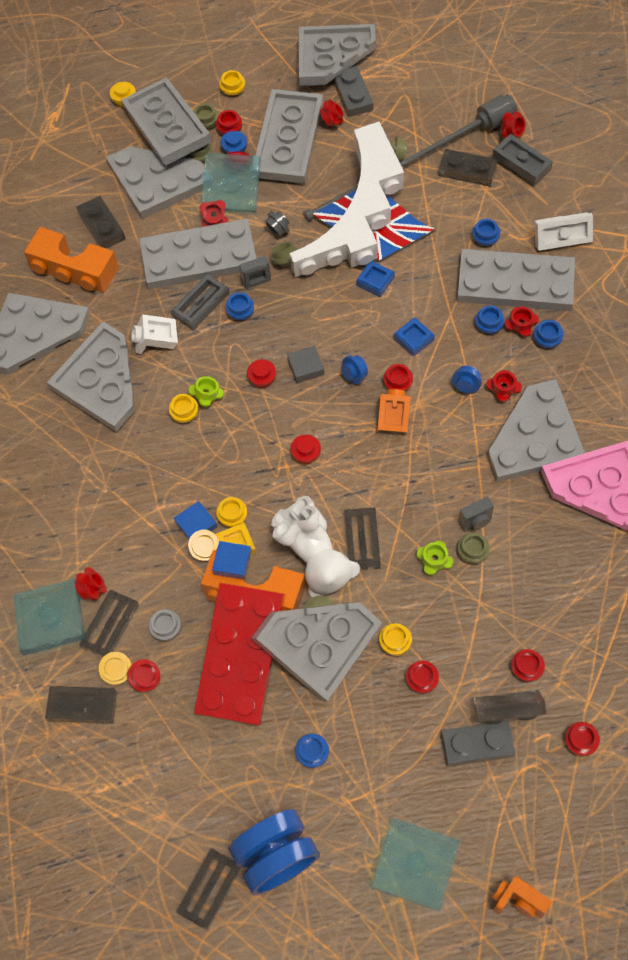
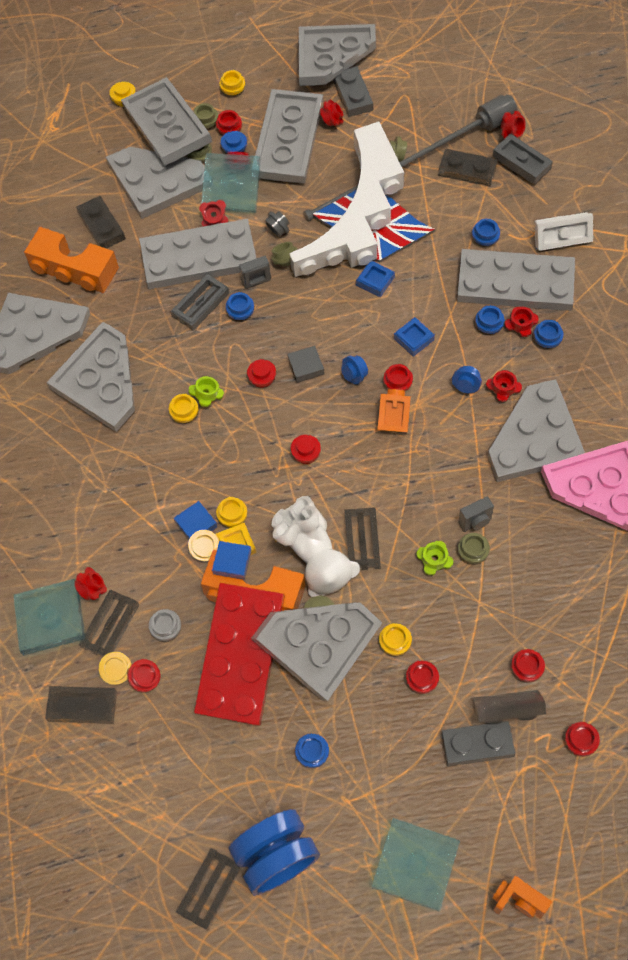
(154, 332): white bracket -> none

